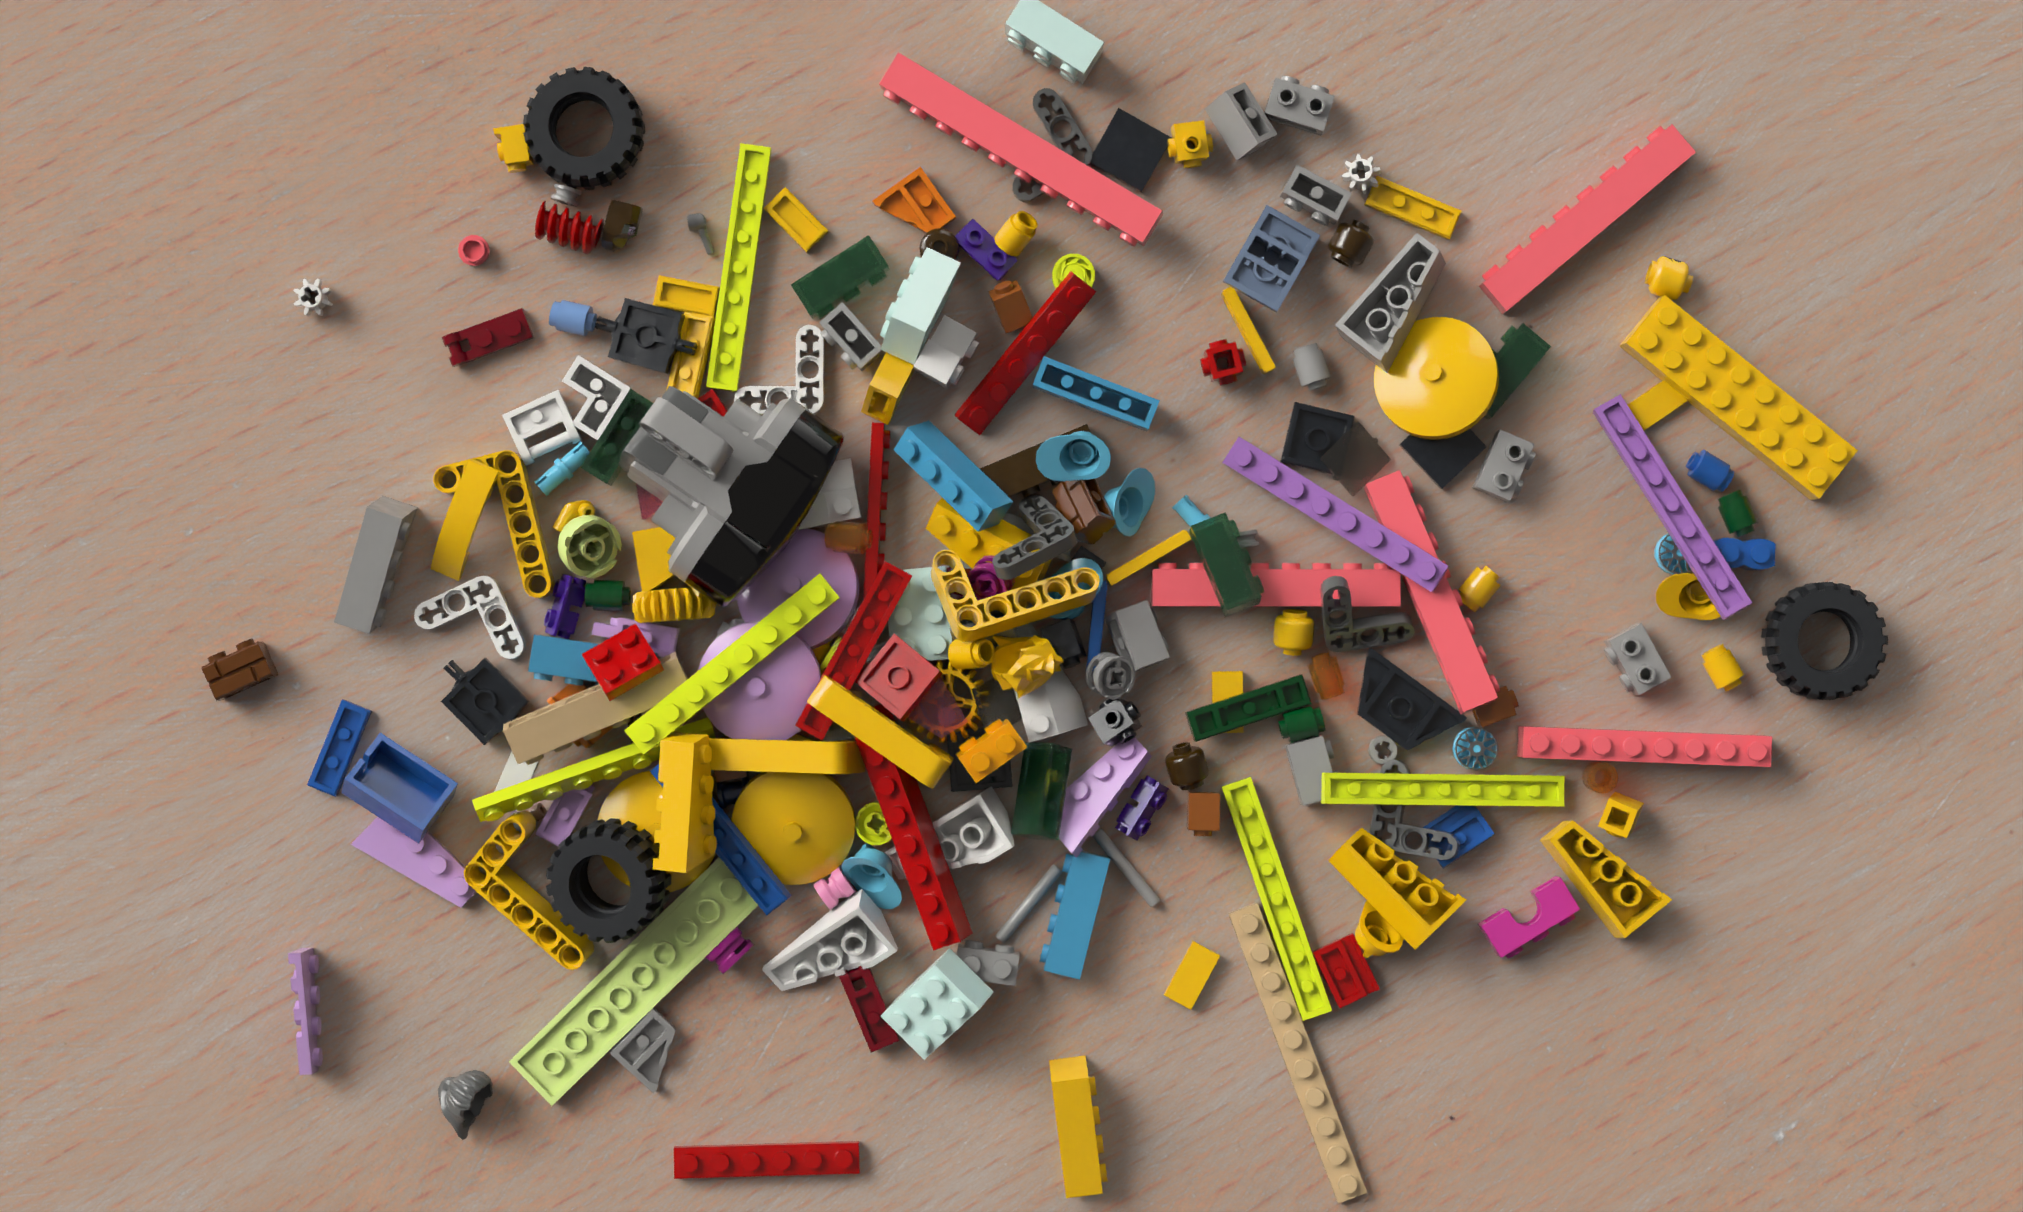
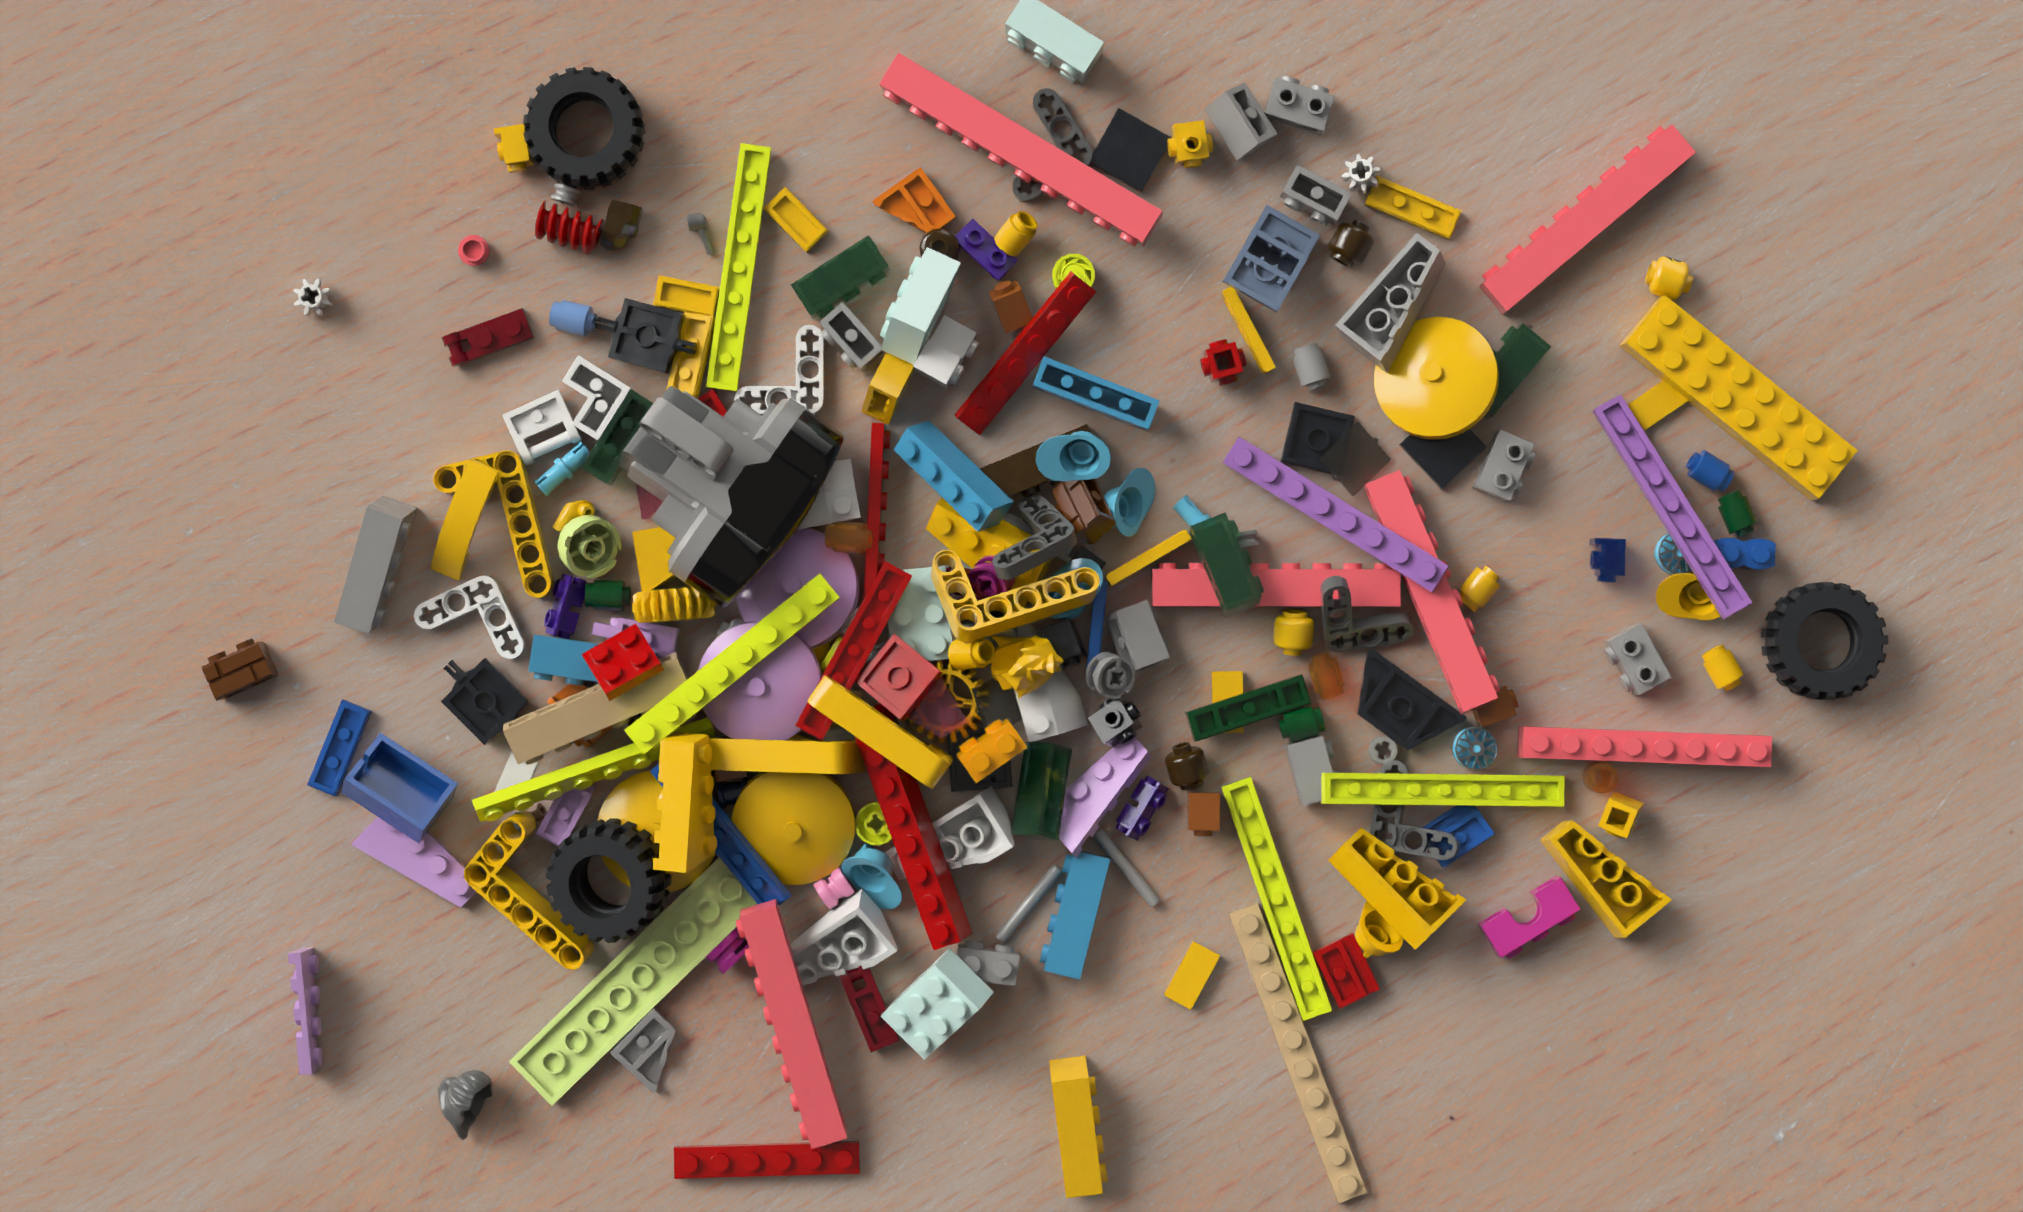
(793, 1024): none -> coral brick
(1608, 558): none -> clear blue brick

